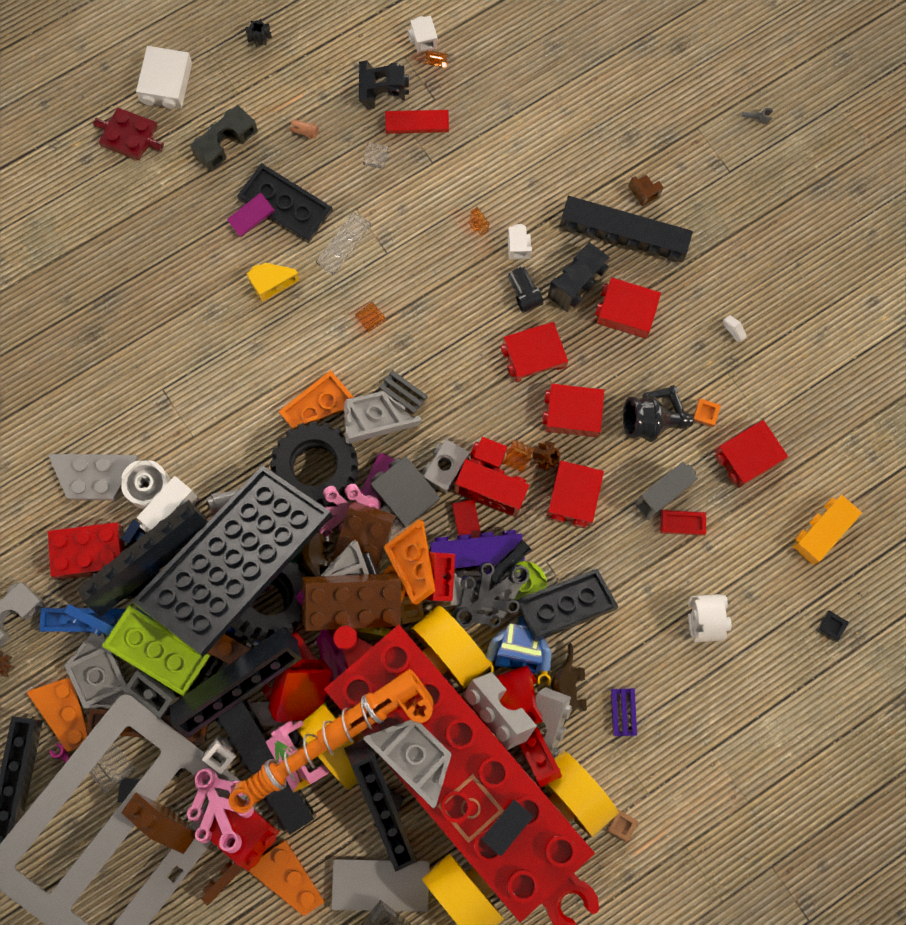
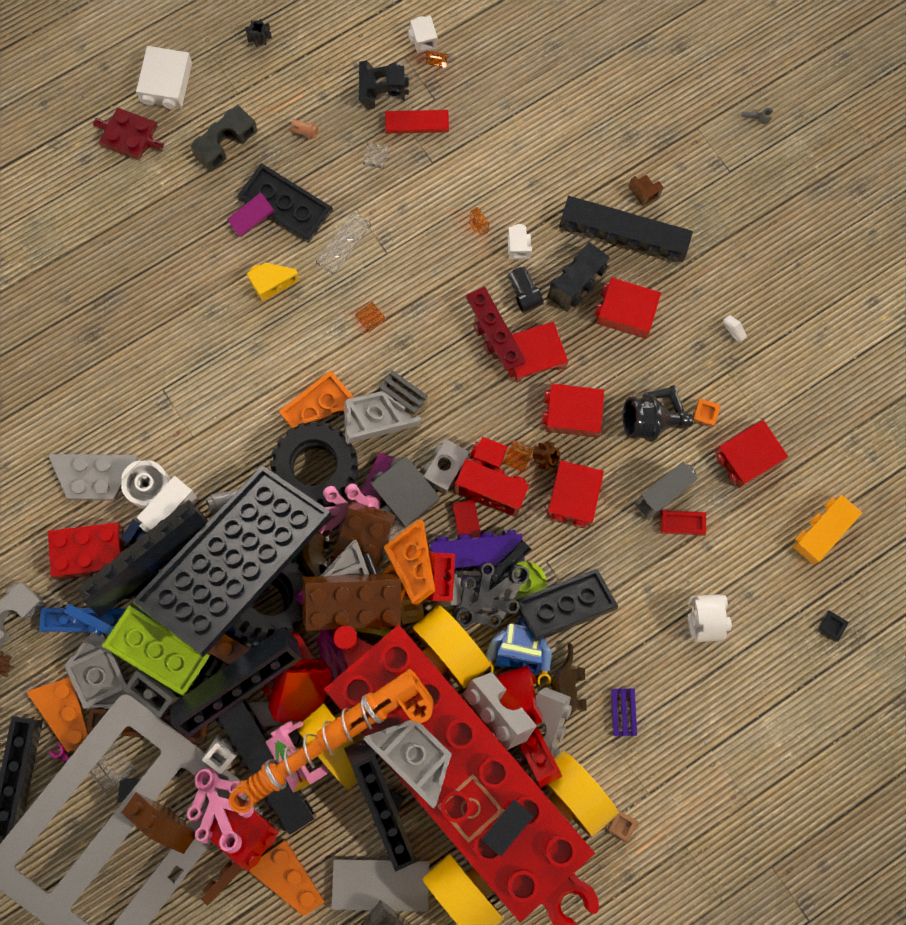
(494, 330): none -> dark red bracket

